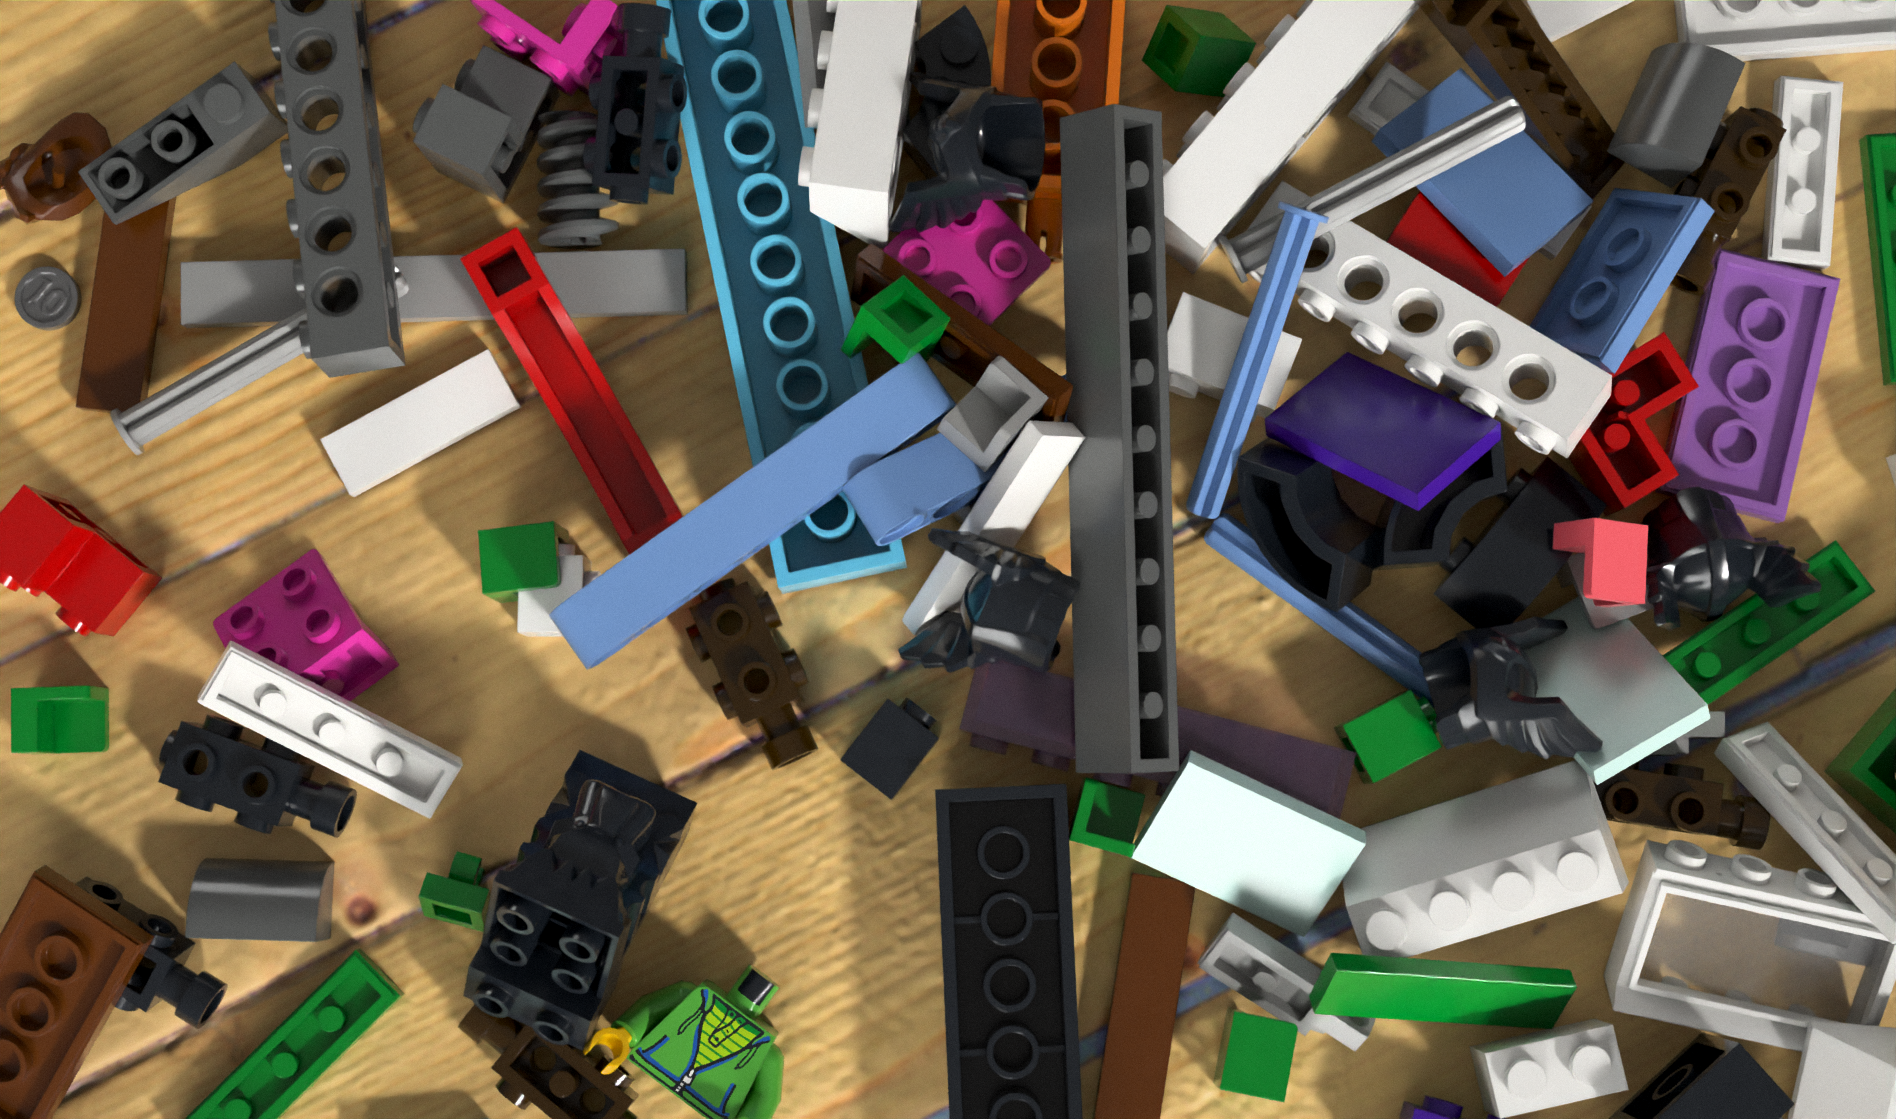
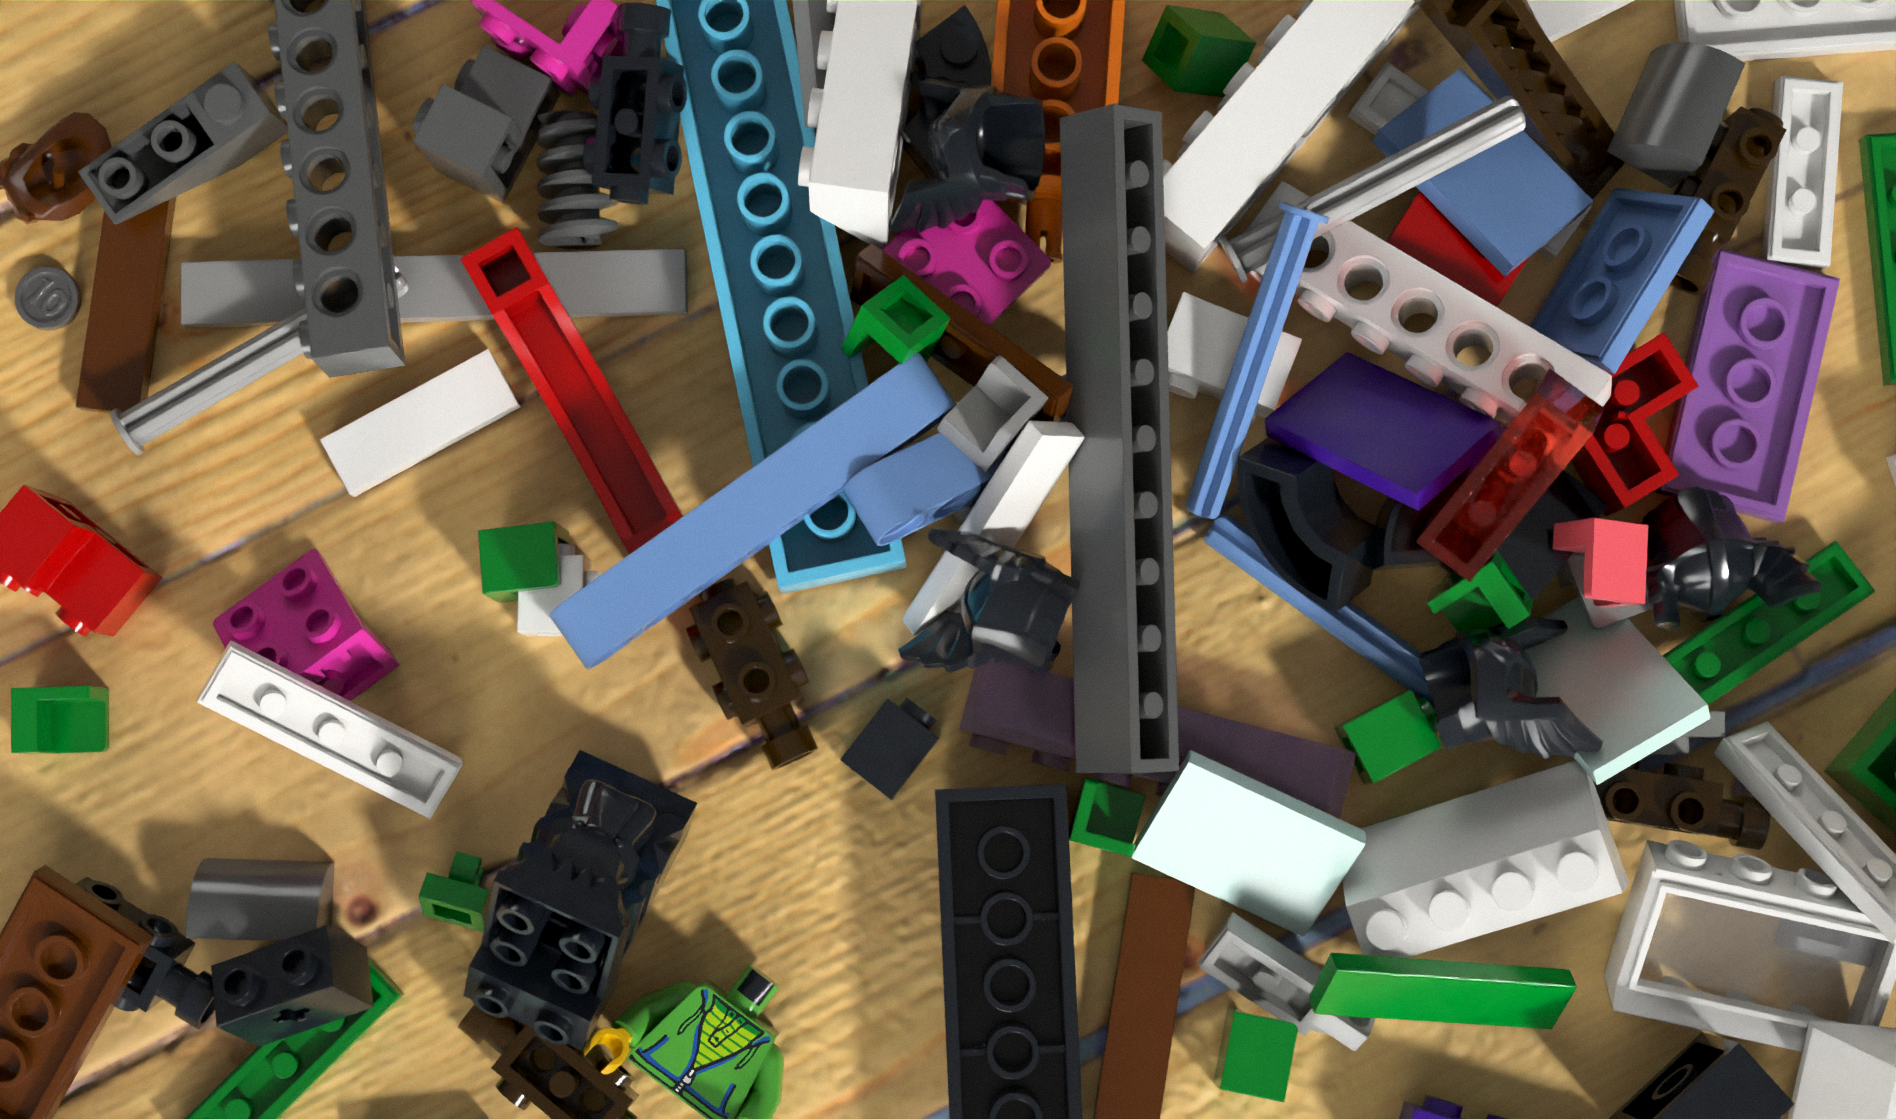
(235, 766): black brick -> none
(292, 986): none -> black brick
(1485, 601): none -> green panel
(1510, 474): none -> clear red brick
(1549, 1068): white brick -> none

